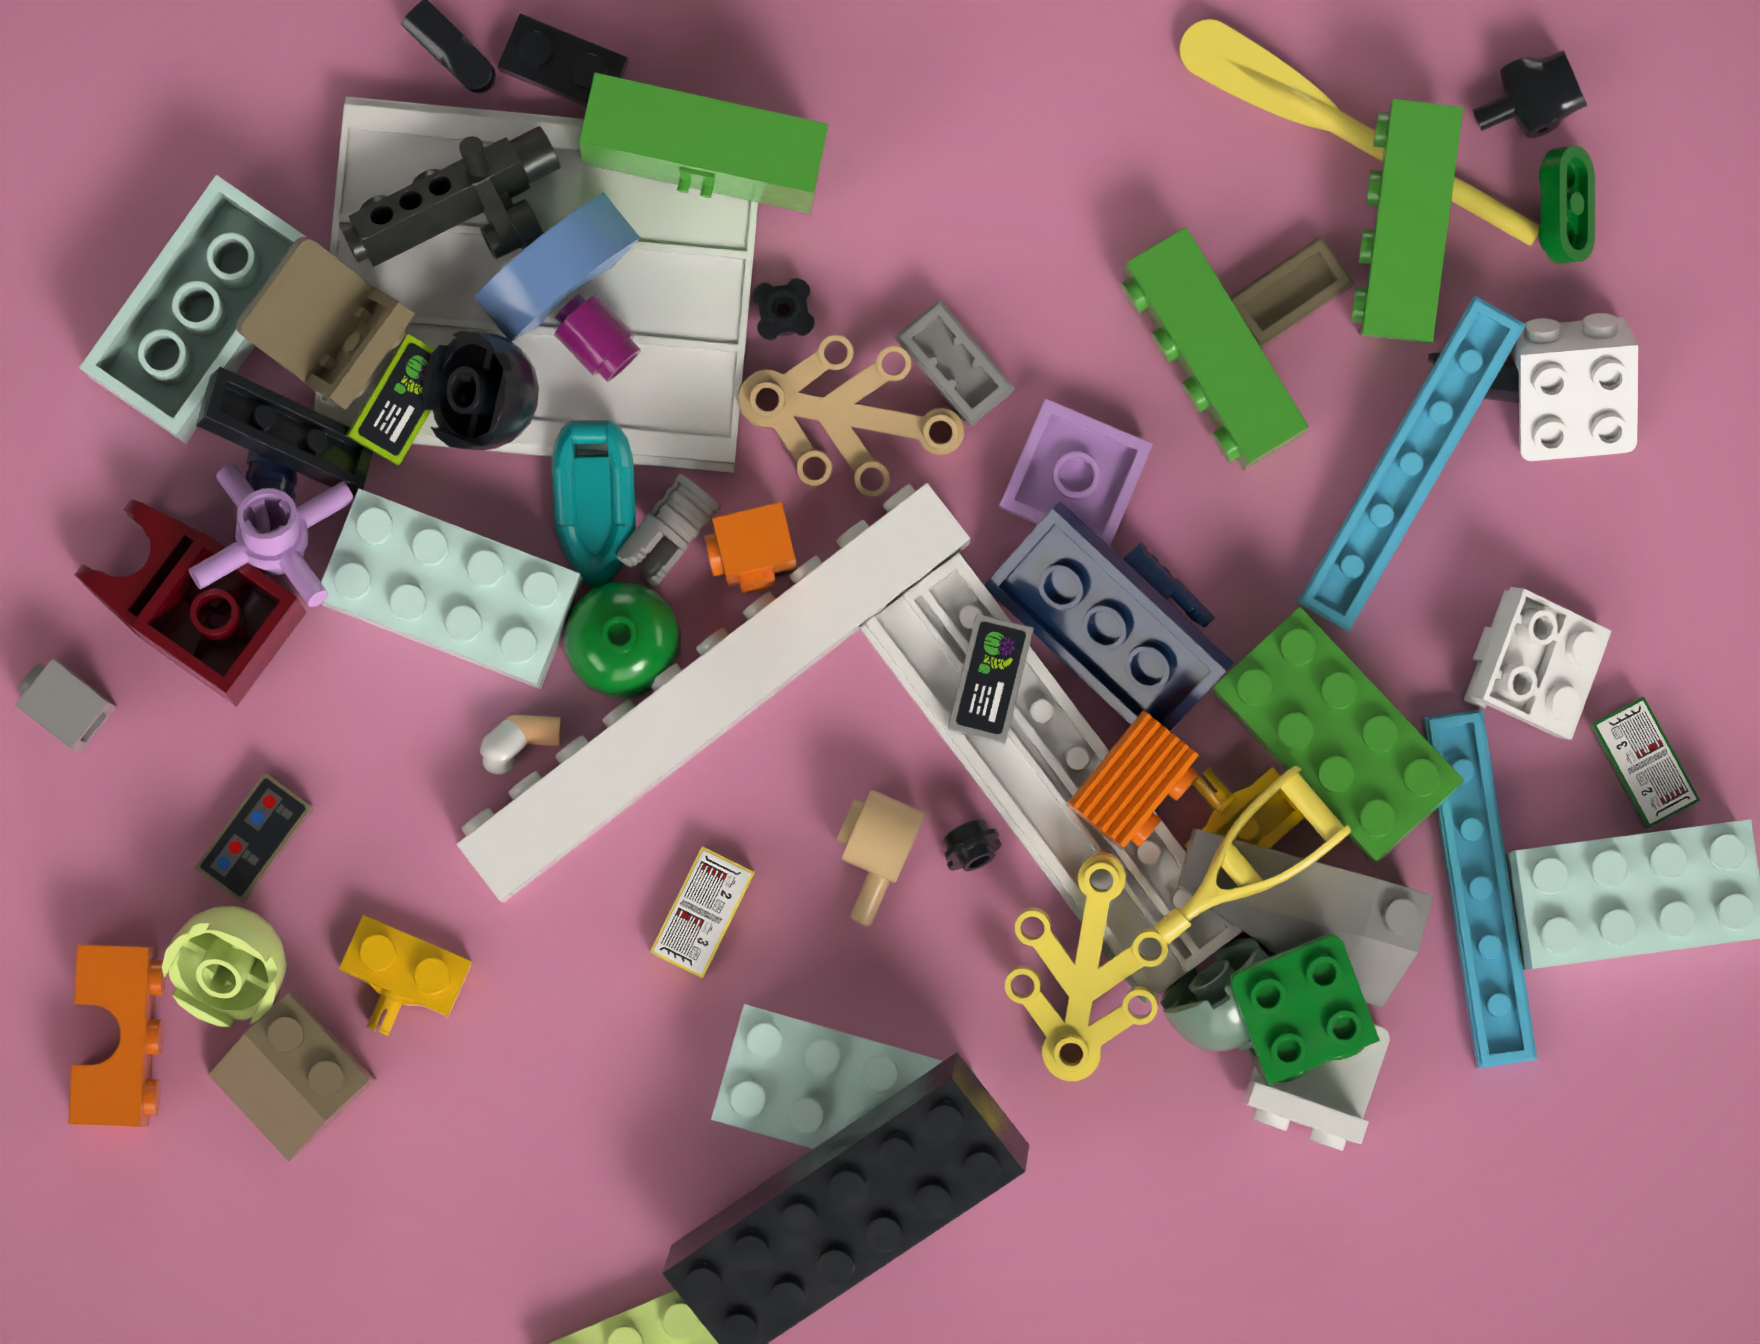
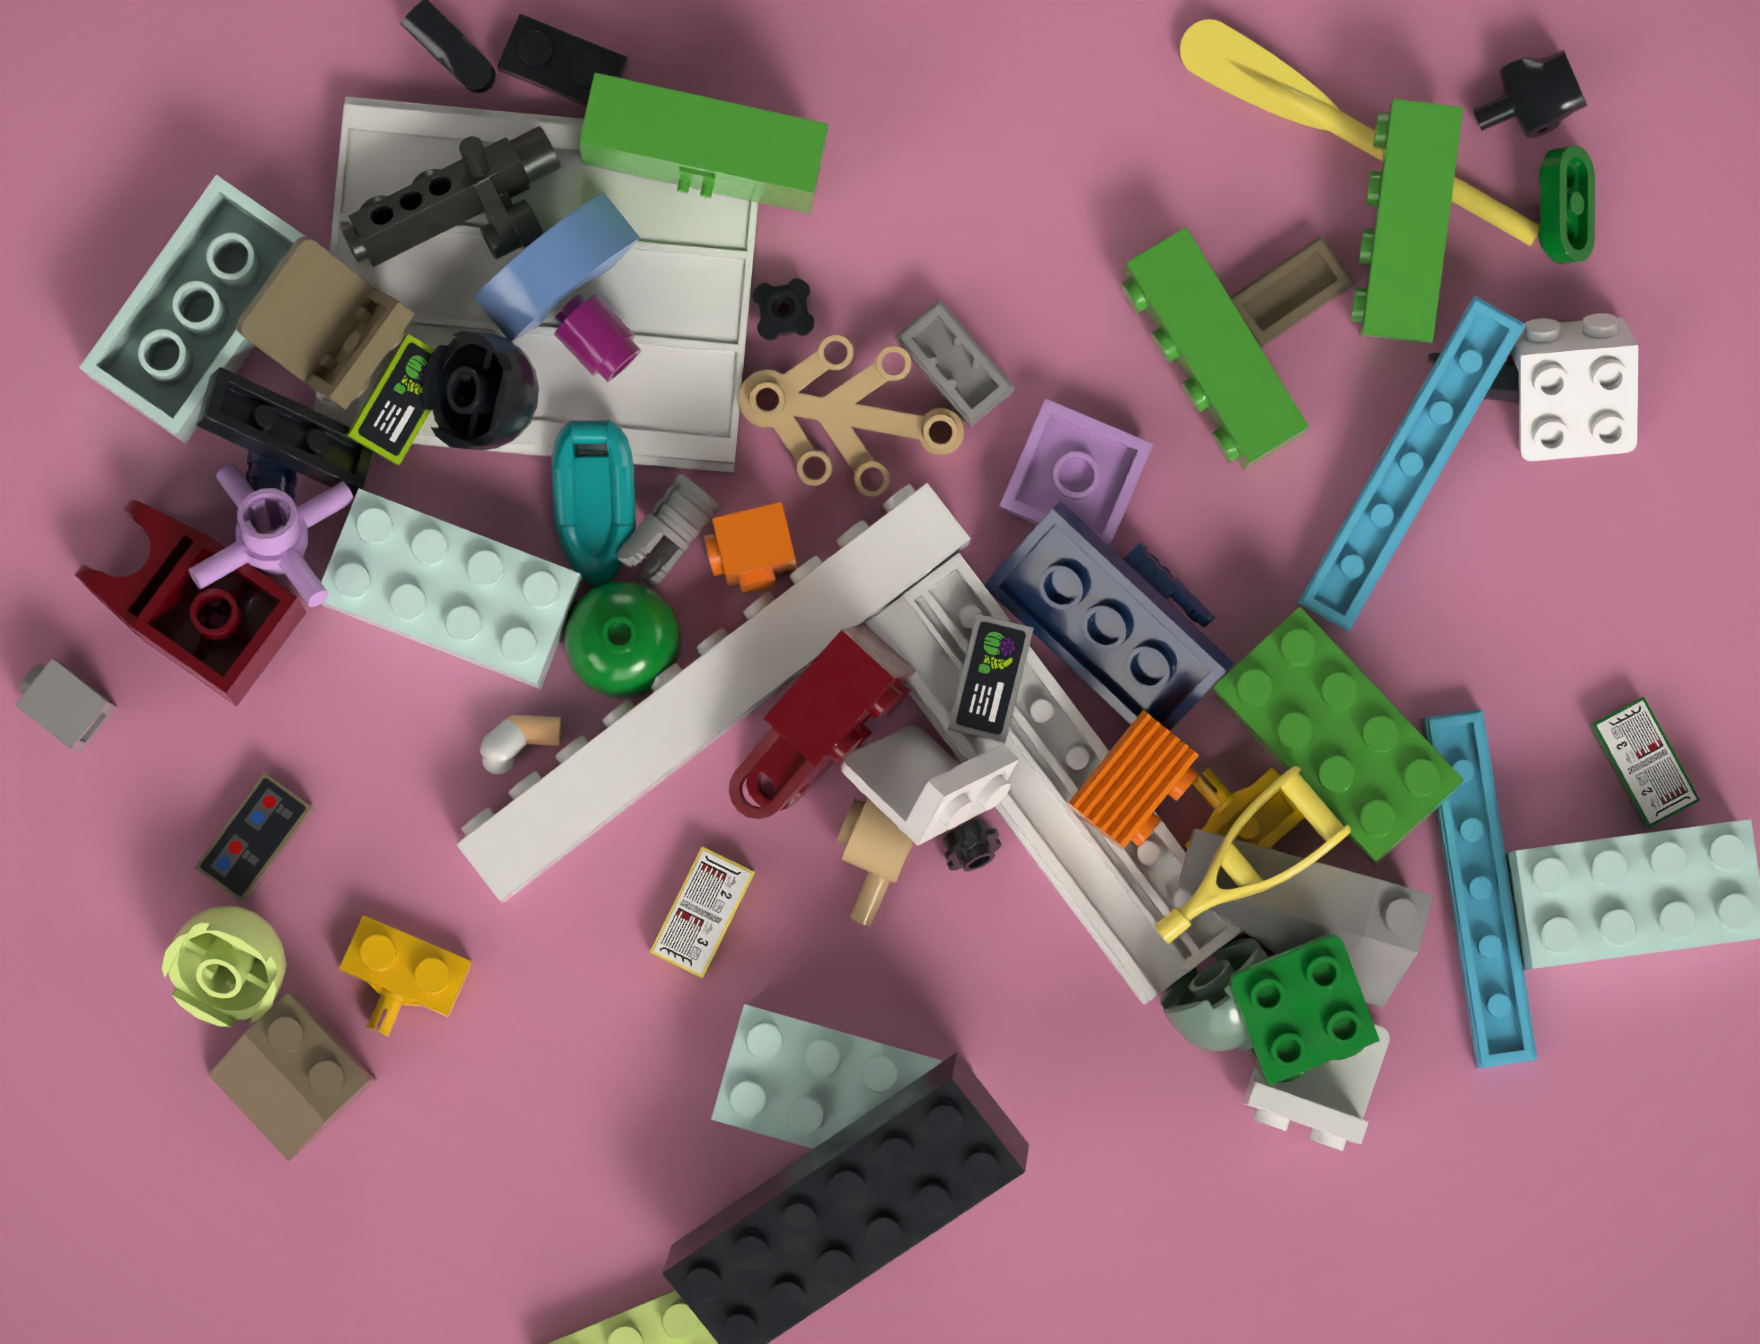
(121, 1087): orange arch -> none
(822, 719): none -> dark red brick
(924, 785): none -> white bracket
(1084, 979): light yellow plant -> none
(1537, 662): white plate -> none

